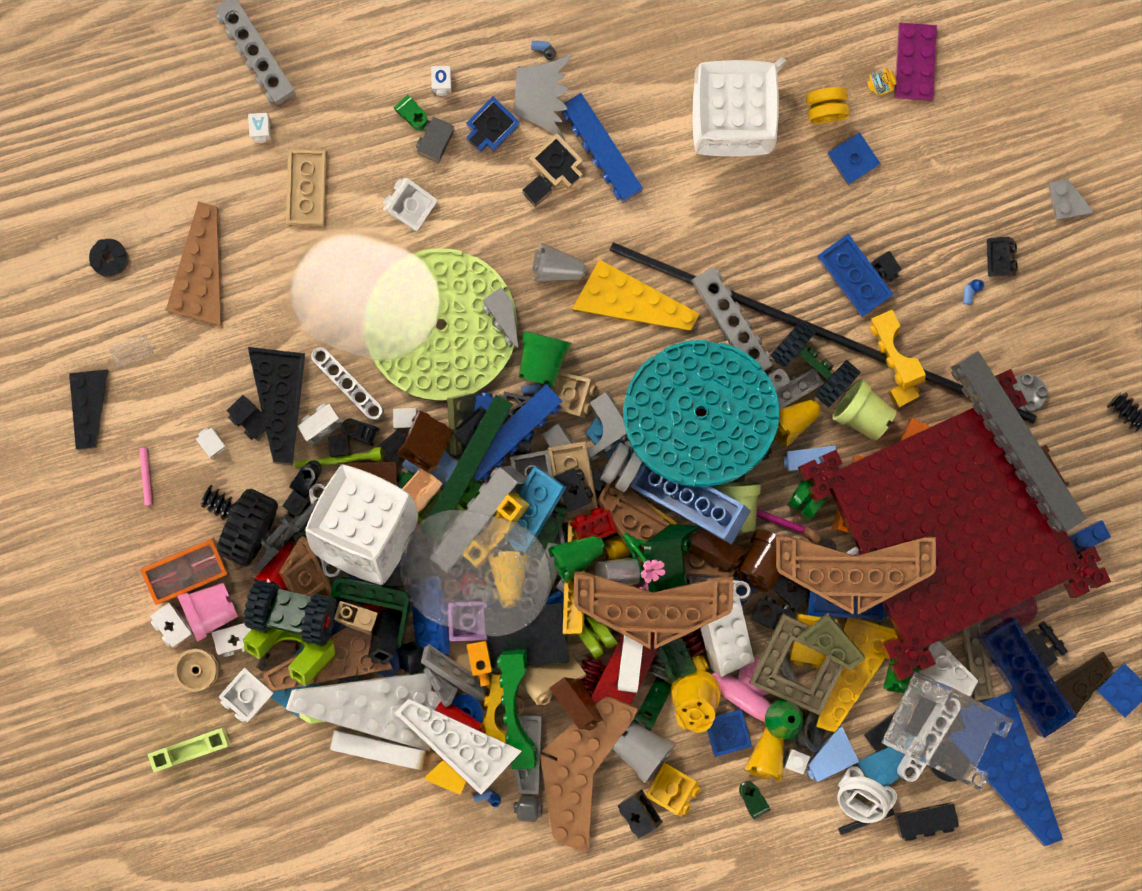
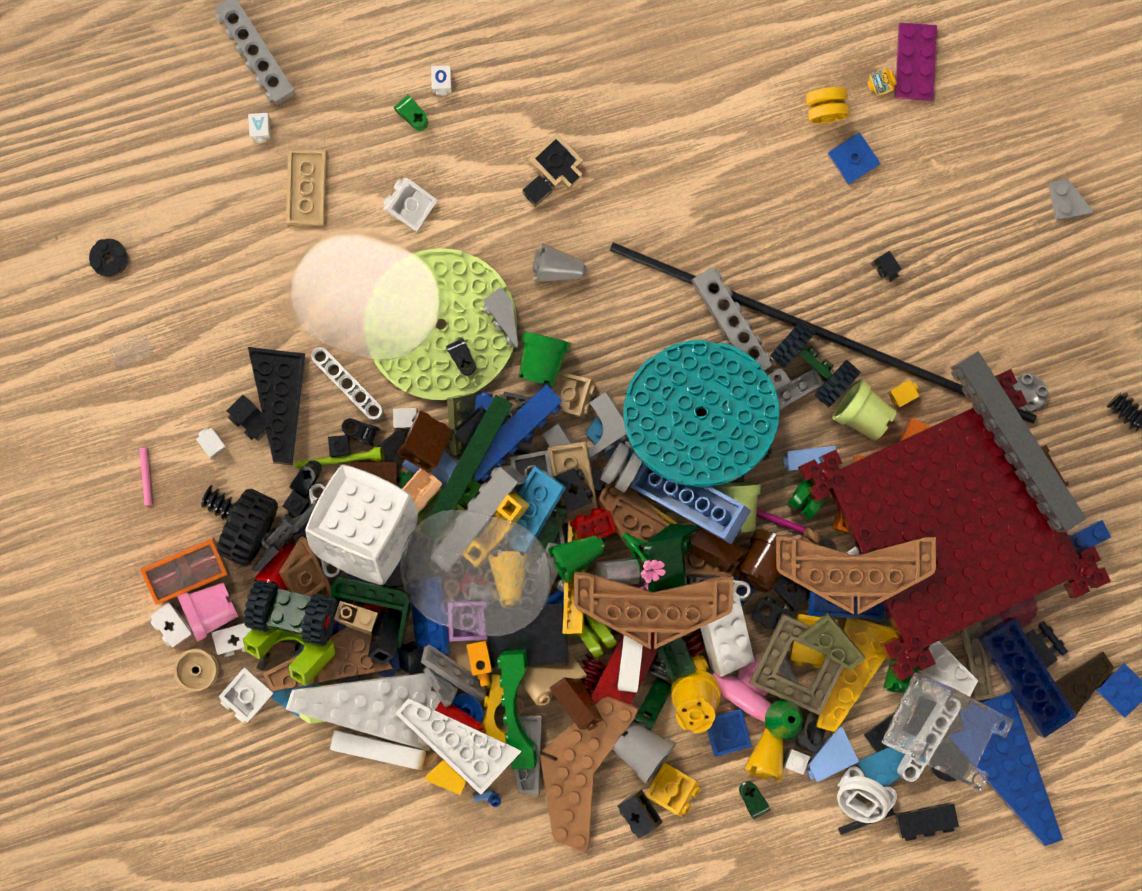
(87, 405): black wing -> none
(189, 749): yellowish green arch -> none
(198, 275): medium nougat wing -> none
(320, 424): white slope -> none
(435, 139): dark grey brick -> none
(460, 354): none -> black piece
(491, 126): piece -> none
(528, 808): dark grey head -> none
(531, 389): medium blue arm -> none
(538, 92): light grey piece -> none
(545, 47): arm -> none
(602, 148): blue brick -> none
(615, 548): yellow head -> none
(623, 297): yellow wing -> none
(736, 107): white piece -> none
(795, 420): yellow cone -> none
(855, 275): blue plate -> none
(907, 370): yellow arch -> none
(970, 289): arm -> none
(1001, 256): black bracket -> none

